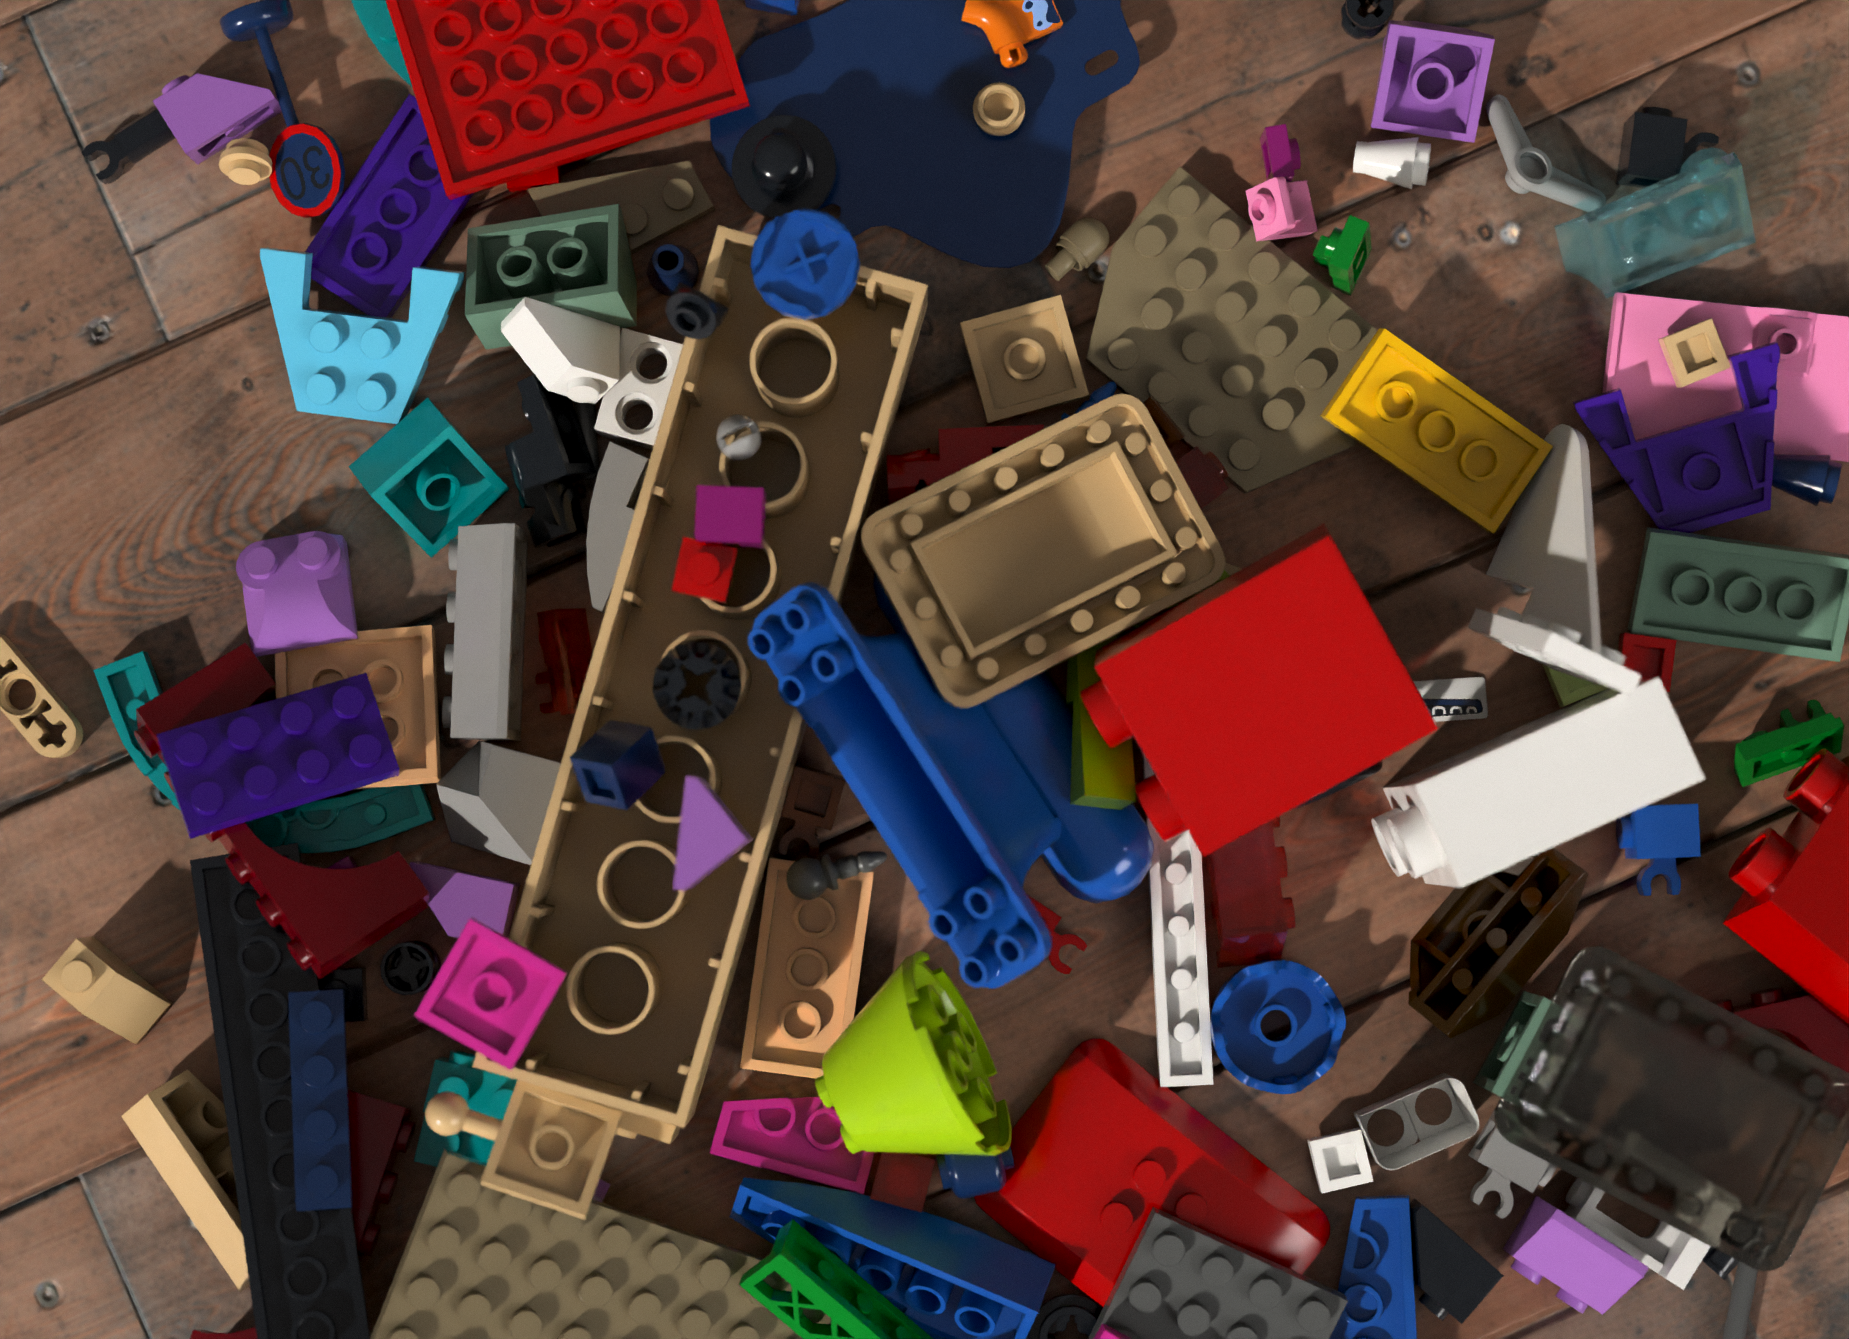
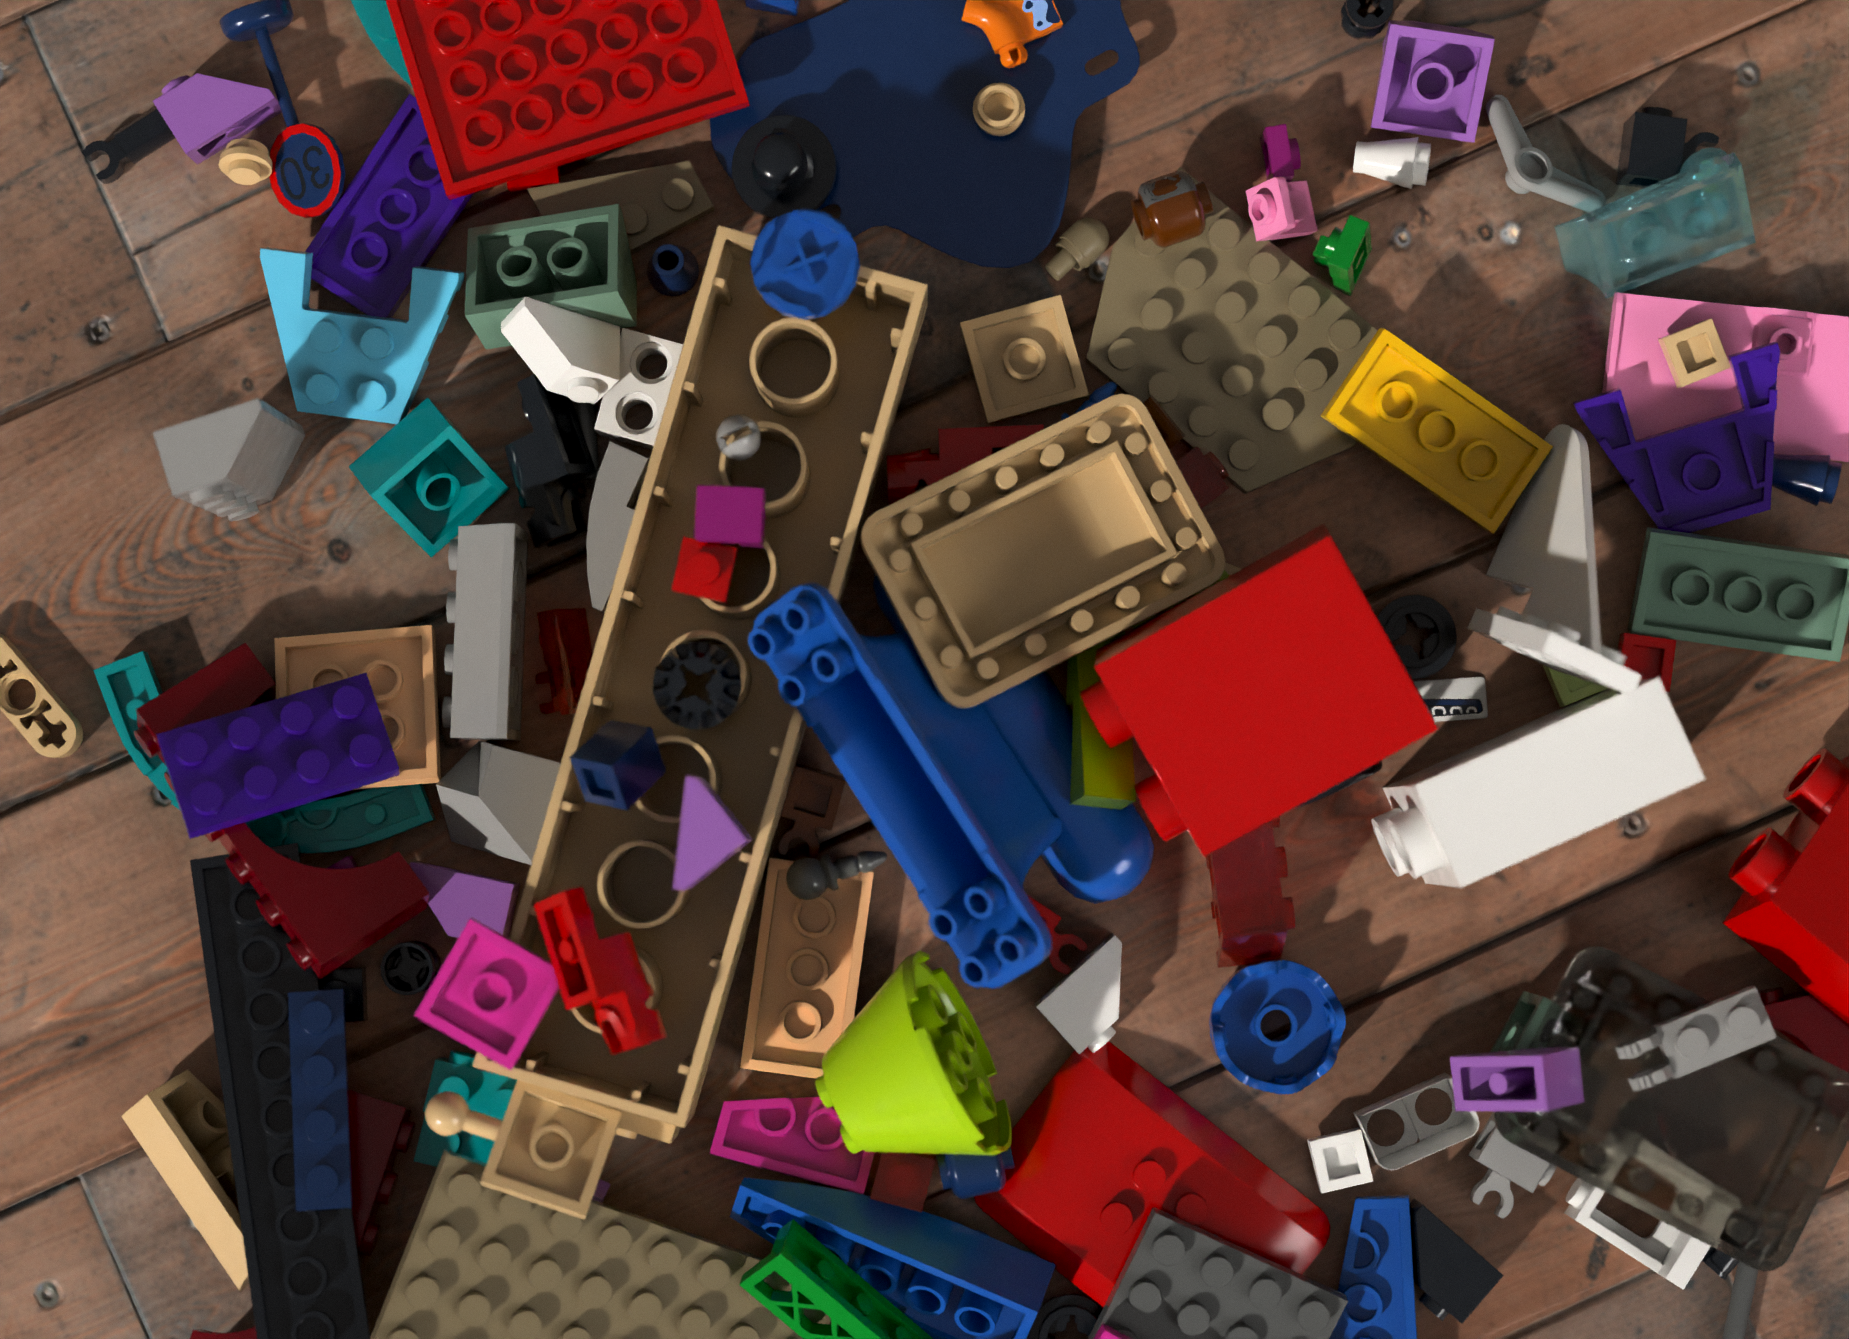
(106, 989): tan slope -> none
(230, 457): none -> light grey slope
(297, 592): medium lavender slope -> none
(598, 972): none -> red plate
(694, 312): black plate -> none
(1087, 998): none -> white slope
(1171, 209): none -> reddish brown head
(1179, 959): white plate -> none
(1424, 614): none -> black gear
(1492, 940): dark brown wedge -> none
(1517, 1080): none -> medium lavender slope
(1572, 1257): medium lavender slope -> none
(1661, 836): blue brick -> none
(1701, 1037): none -> light grey hinge
(1789, 747): green plate -> none

